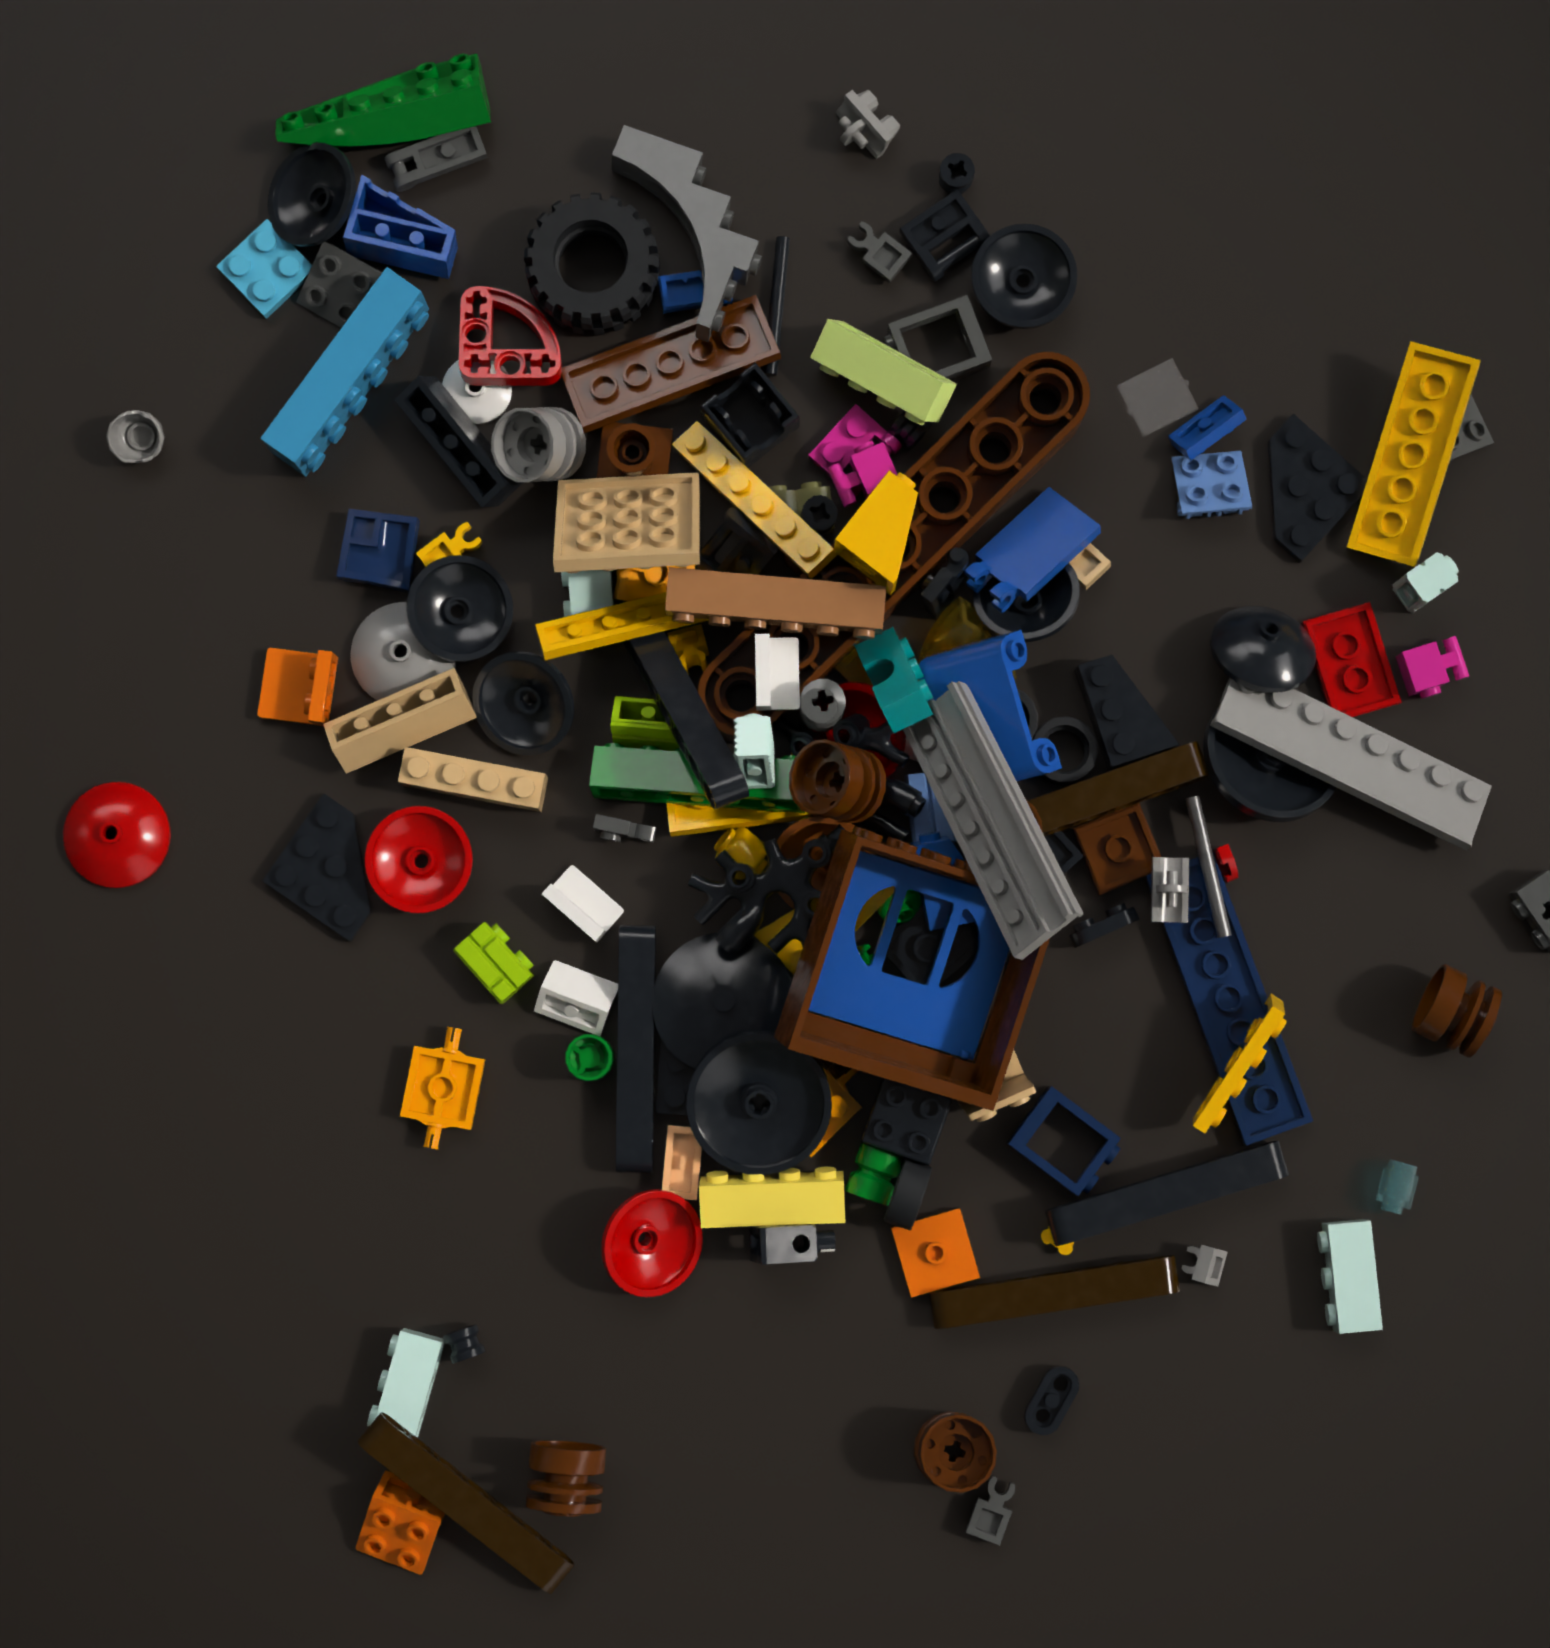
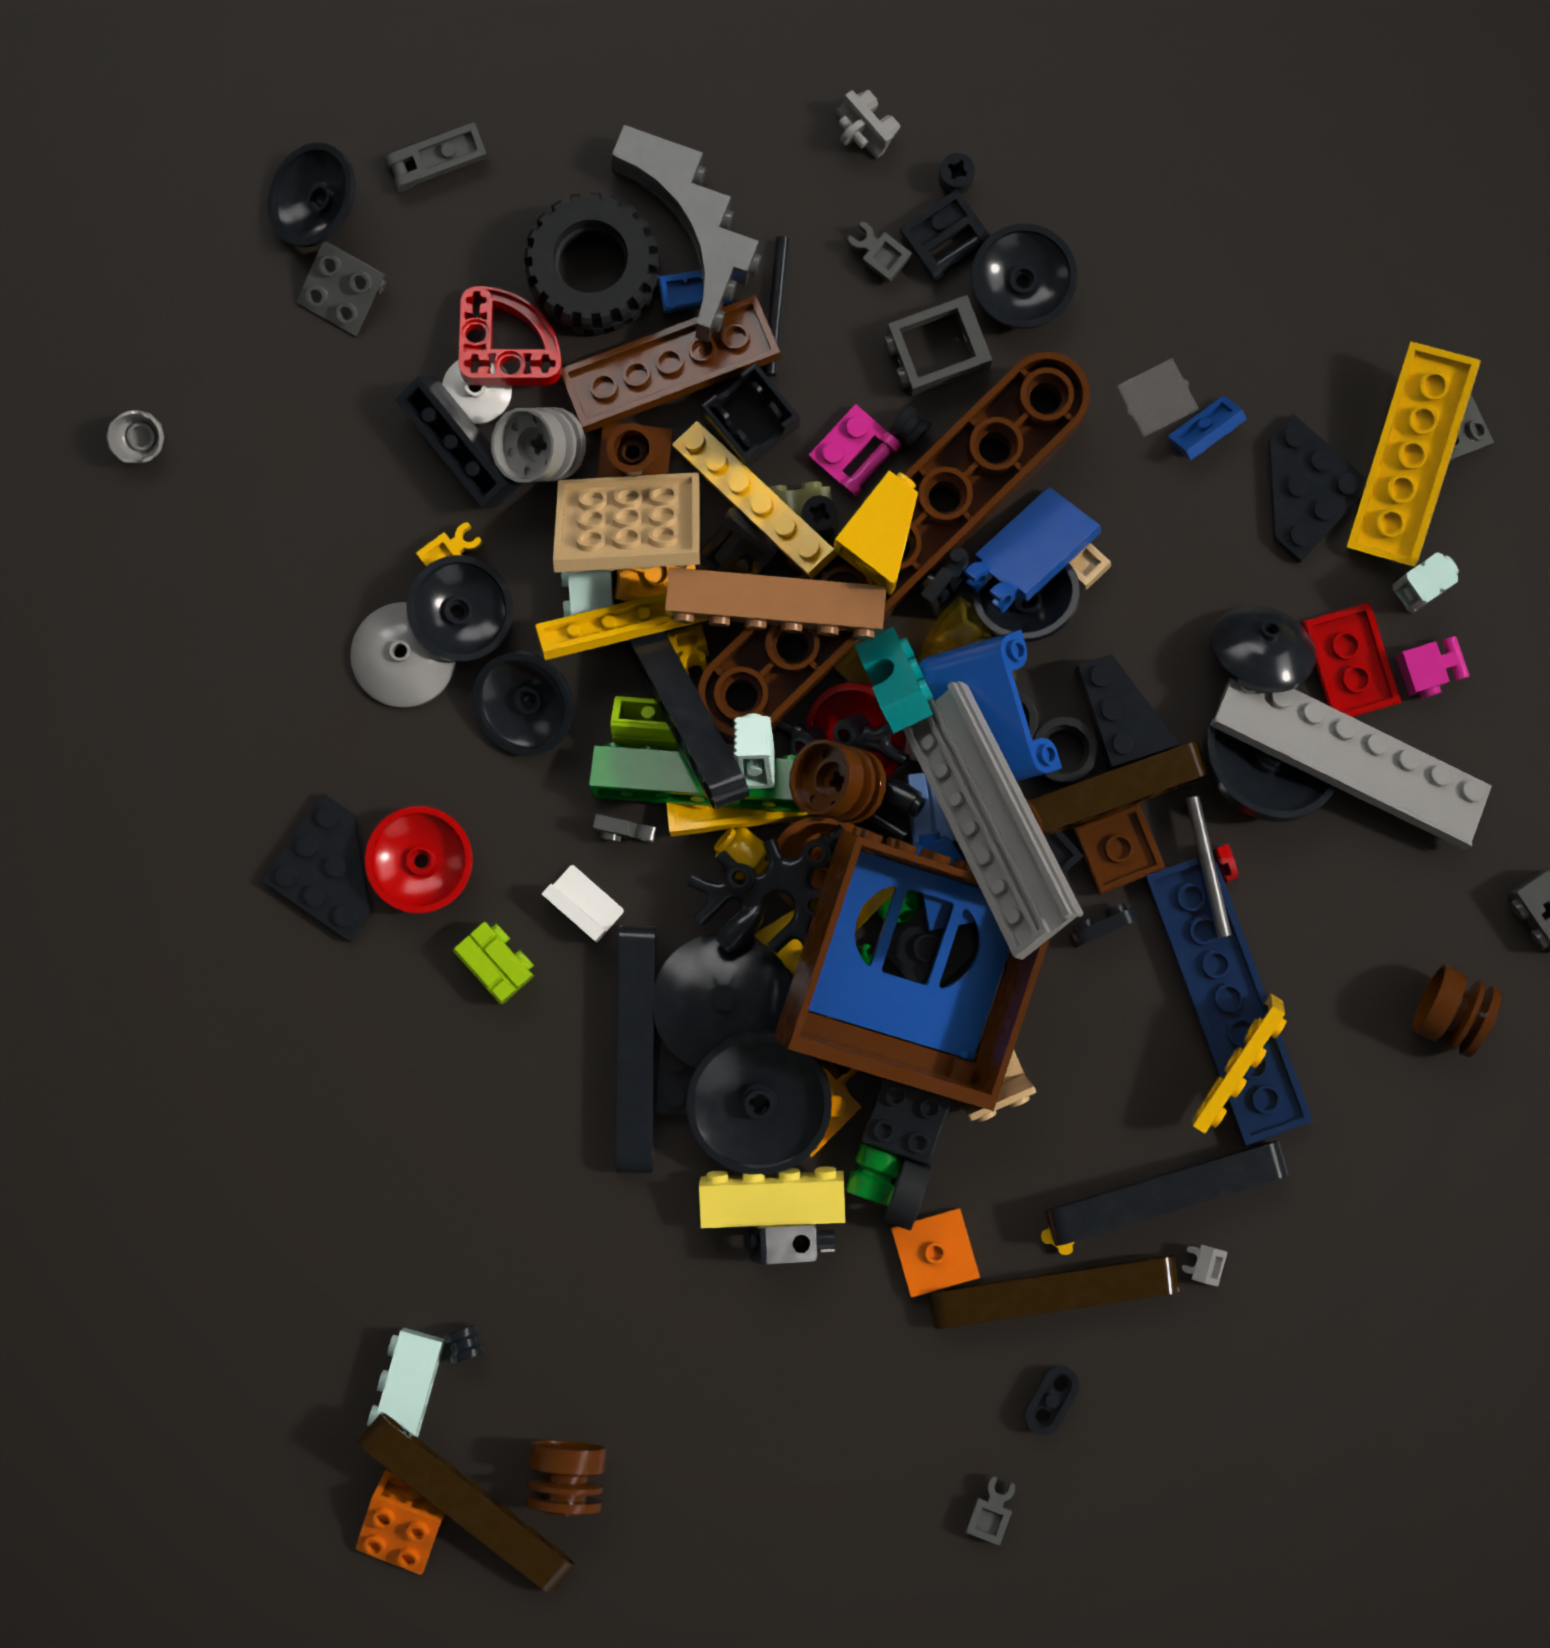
(140, 838): red dish -> none
(265, 269): medium azure plate -> none
(298, 686): orange bracket -> none
(346, 373): dark azure brick -> none
(379, 549): dark blue plate -> none
(396, 109): green wedge -> none
(396, 234): blue wedge -> none
(399, 720): tan brick -> none
(442, 1087): light orange plate -> none
(473, 779): tan brick -> none
(576, 997): white panel -> none
(590, 1057): green wheel -> none
(666, 1253): red dish -> none
(682, 1162): light nougat plate -> none
(777, 673): white panel -> none
(811, 713): dark grey piece -> none
(869, 467): dark pink brick -> none
(882, 371): yellowish green brick -> none
(962, 1471): reddish brown wheel -> none
(1034, 1119): dark blue window -> none
(1169, 890): light grey hips -> none
(1211, 484): medium blue hinge -> none
(1350, 1276): light aqua brick -> none
(1397, 1186): clear light blue brick -> none

